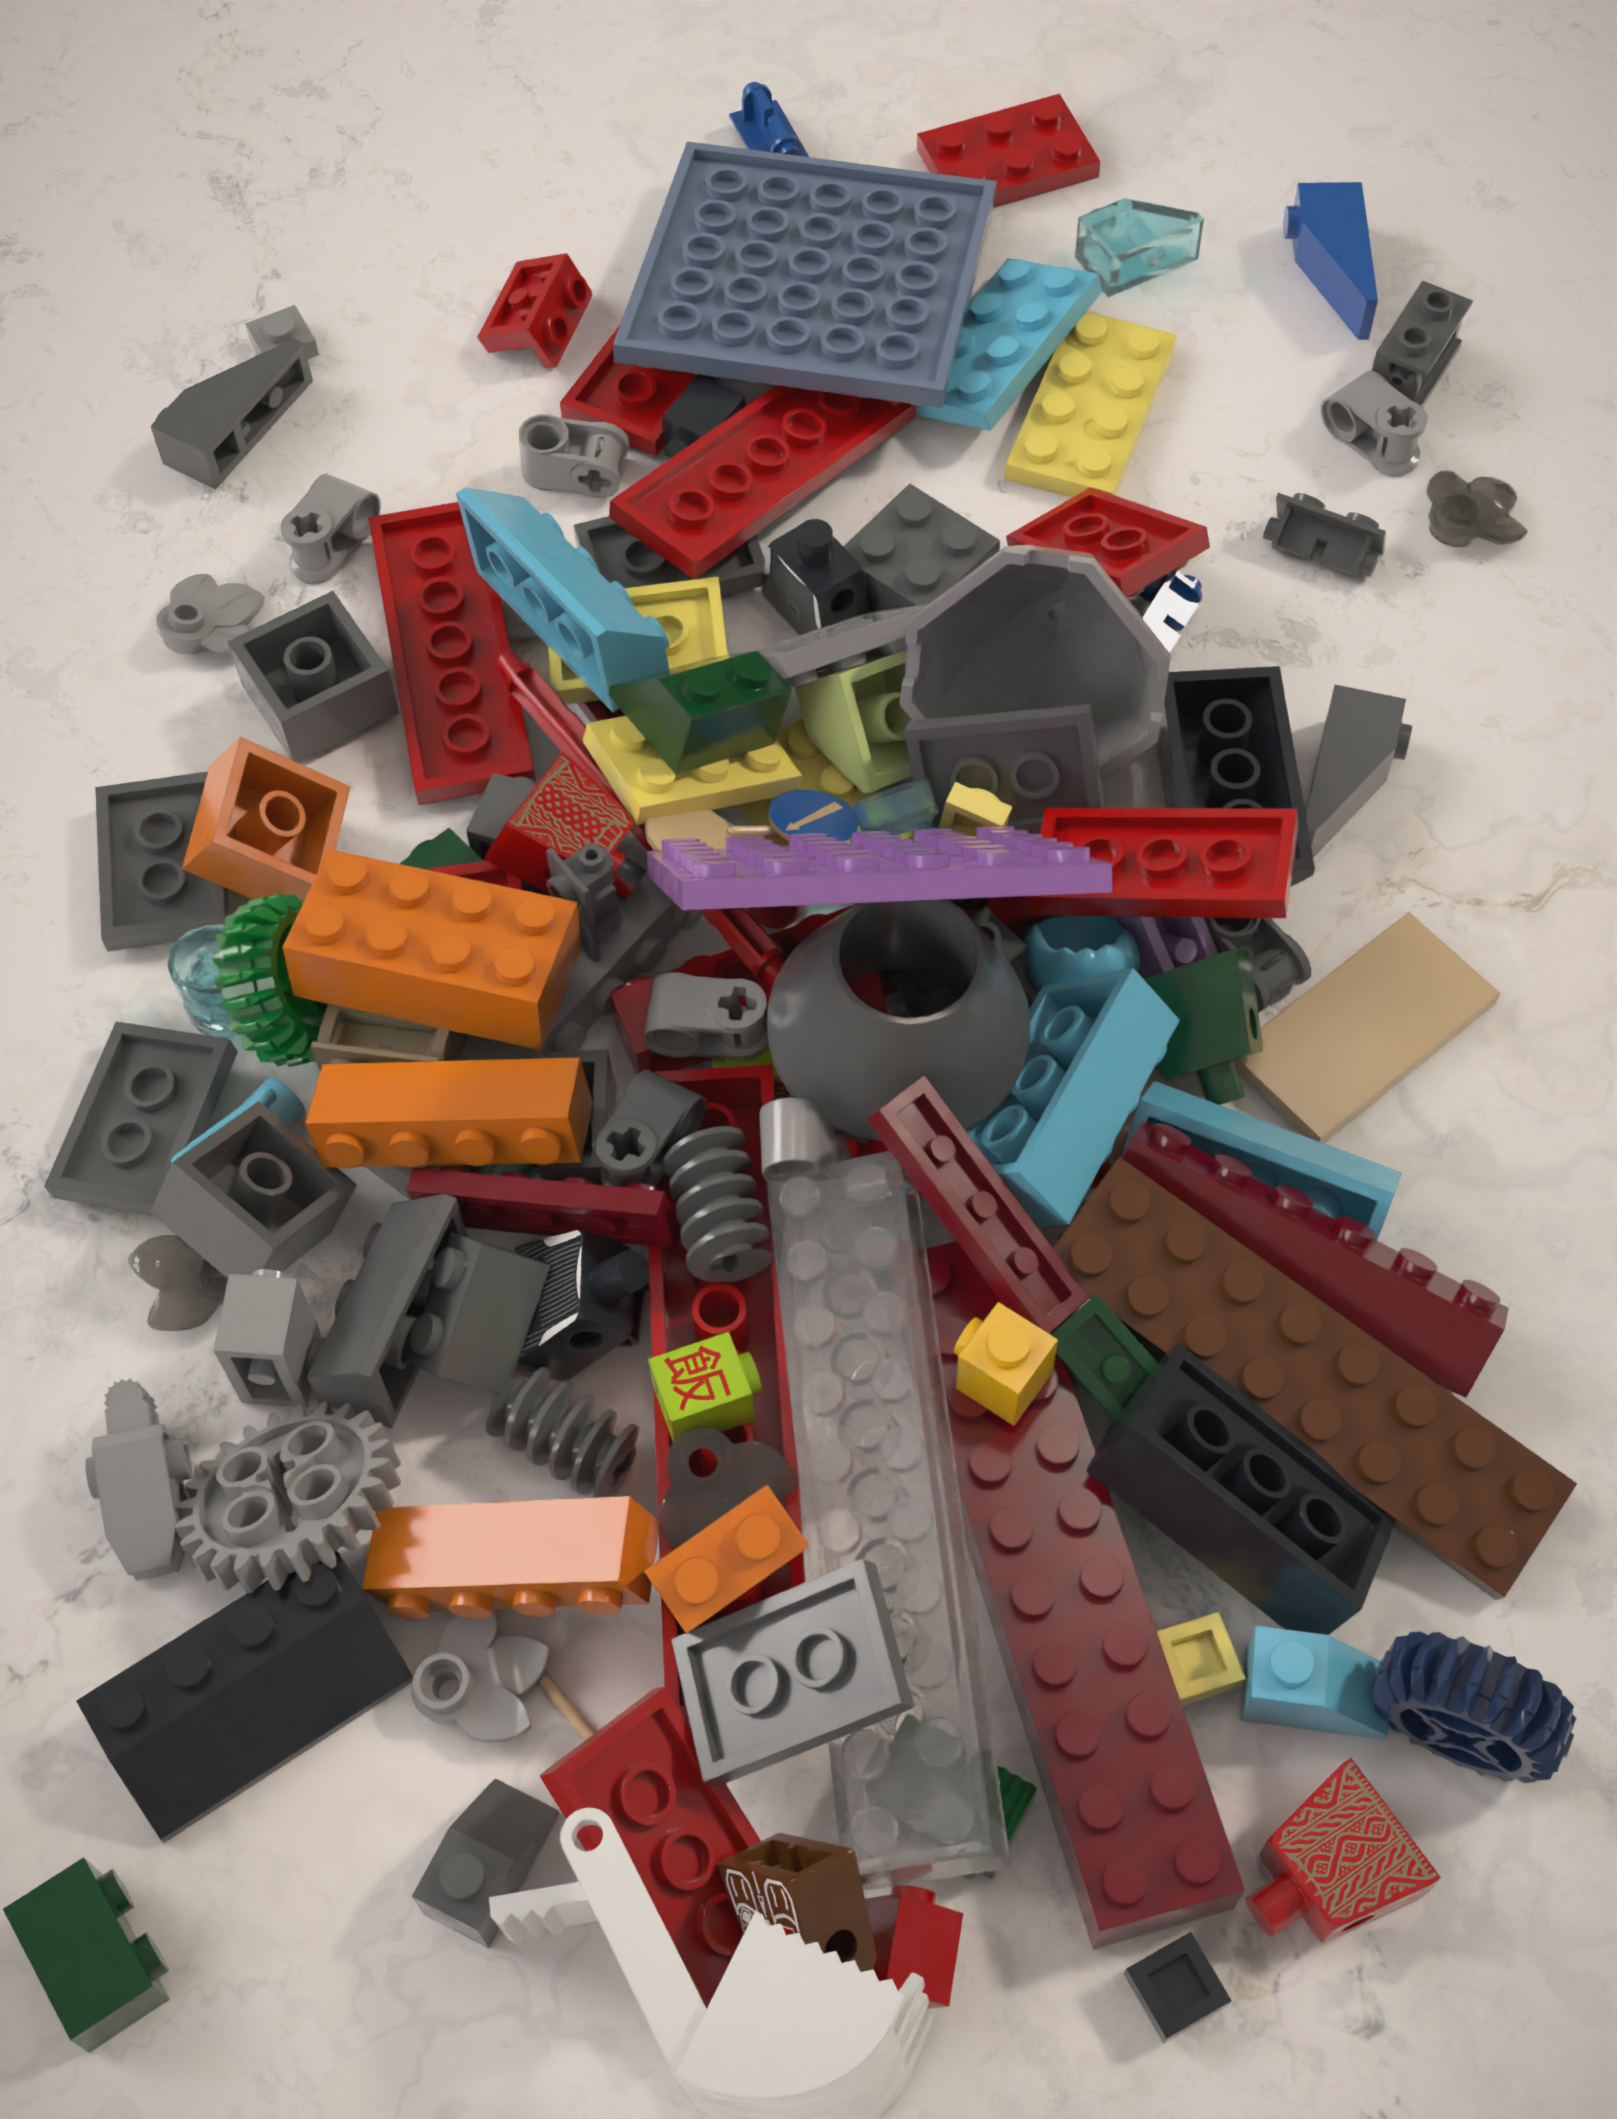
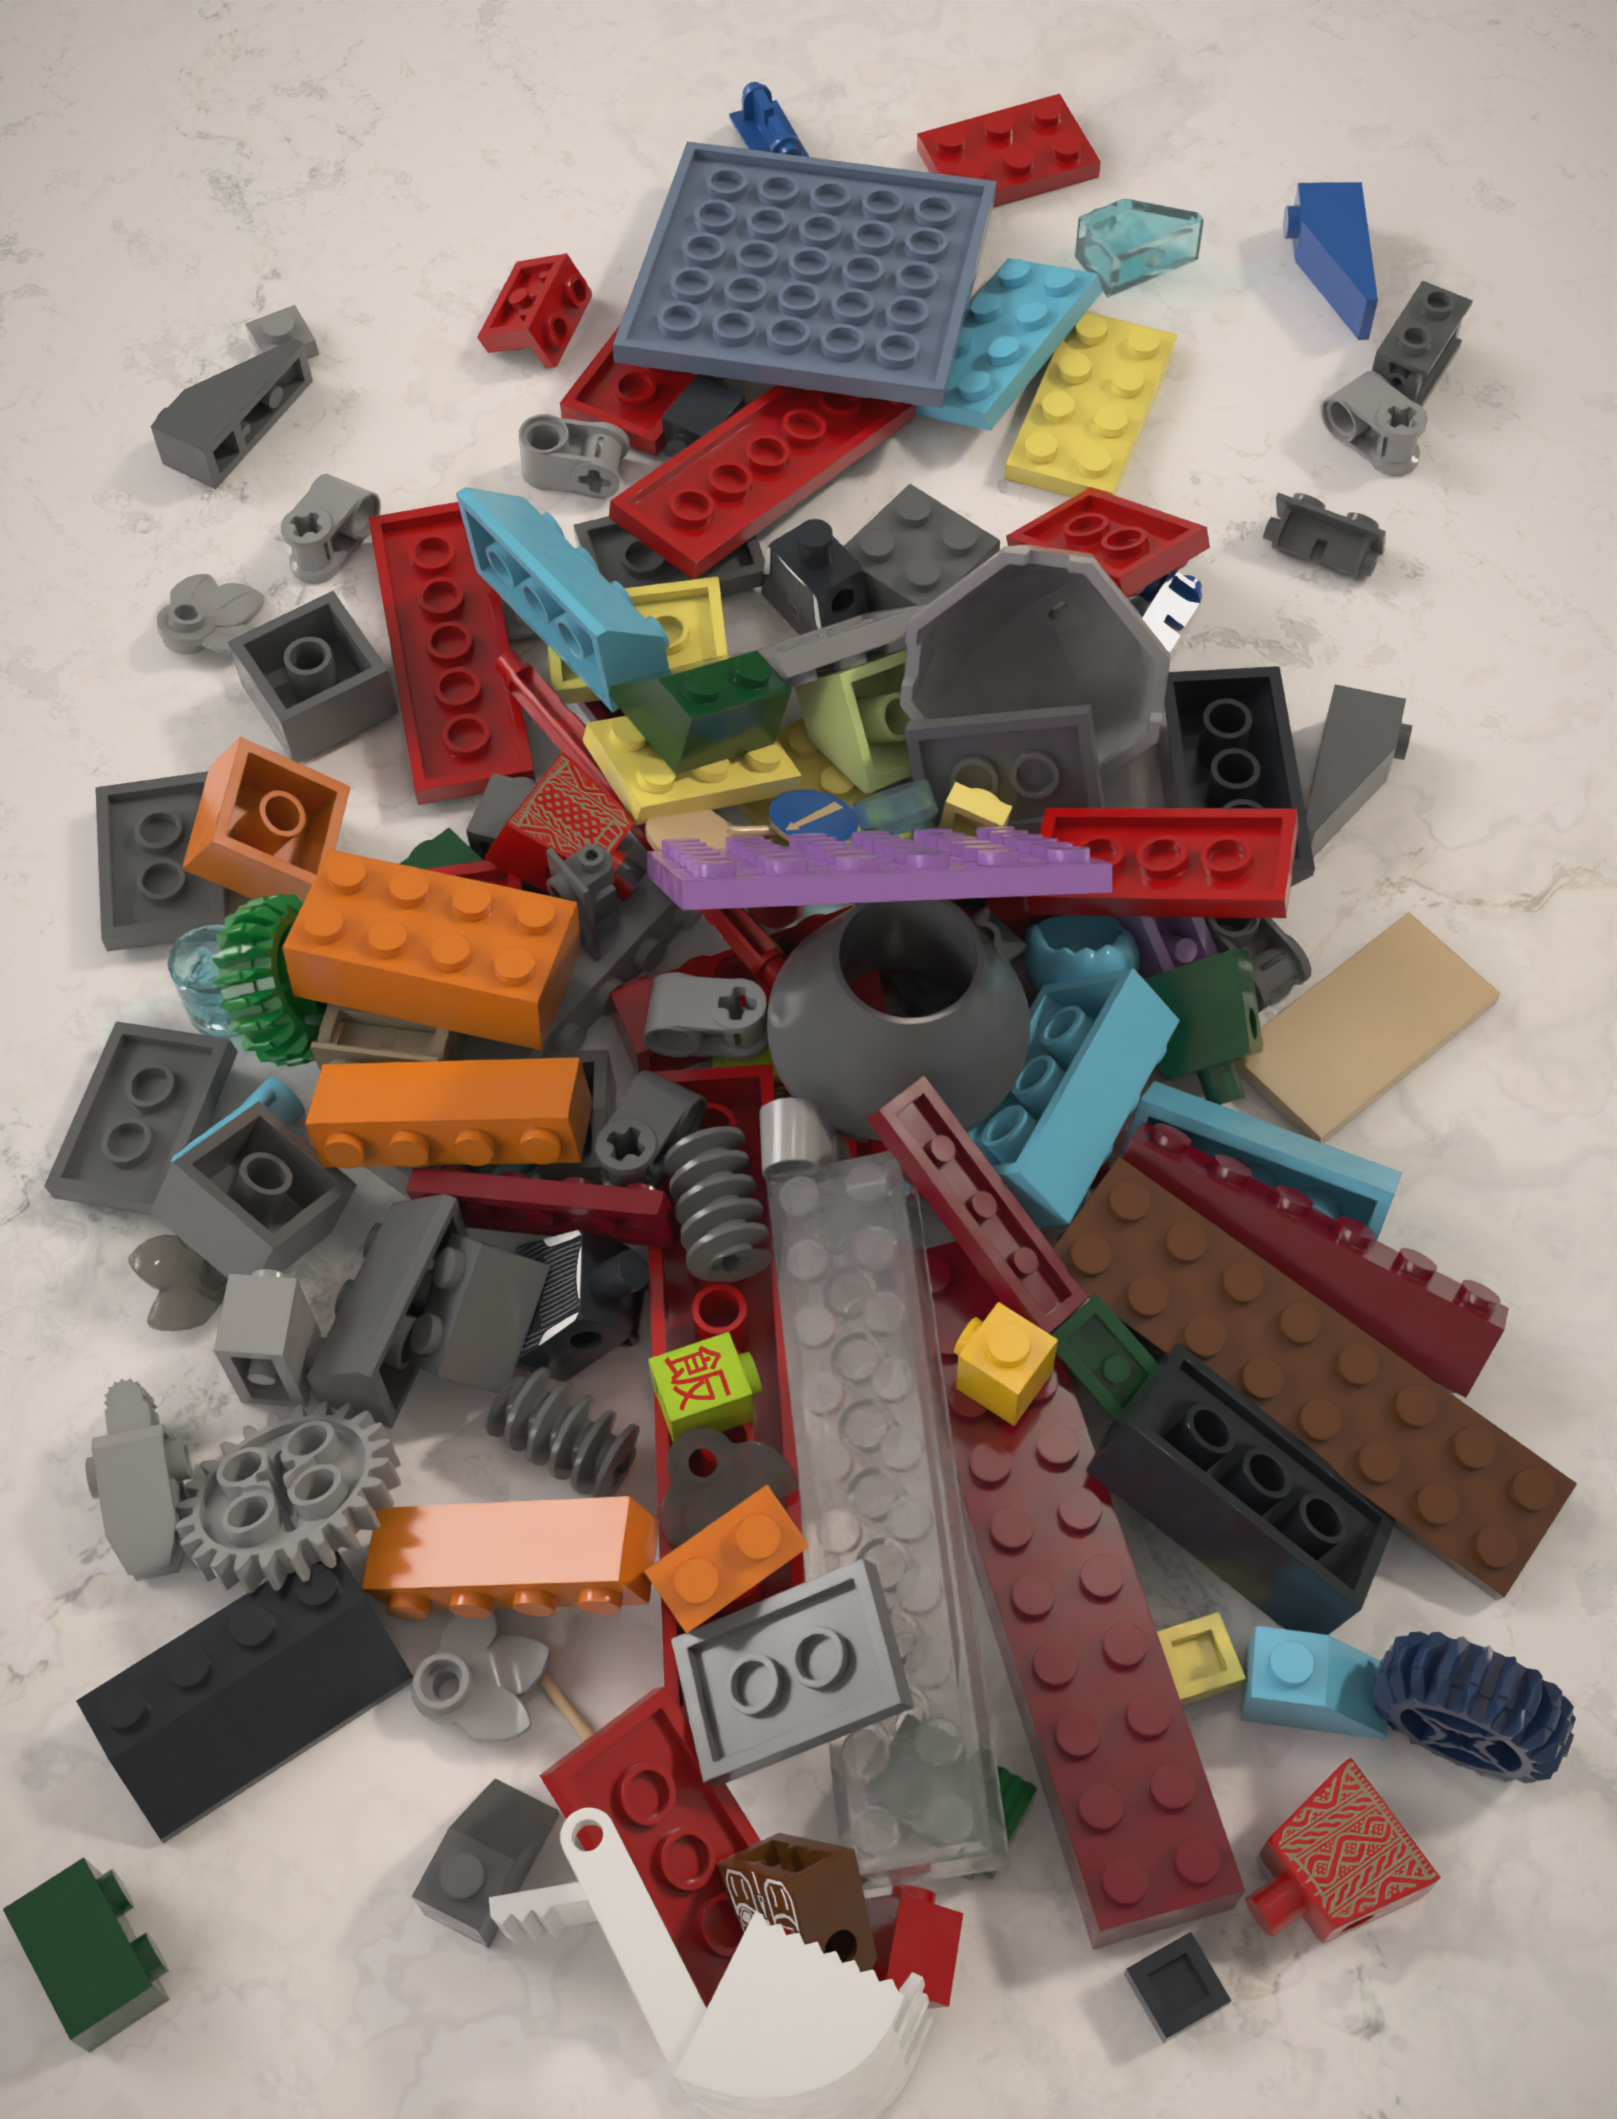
(1472, 510): clear smoke plate -> none

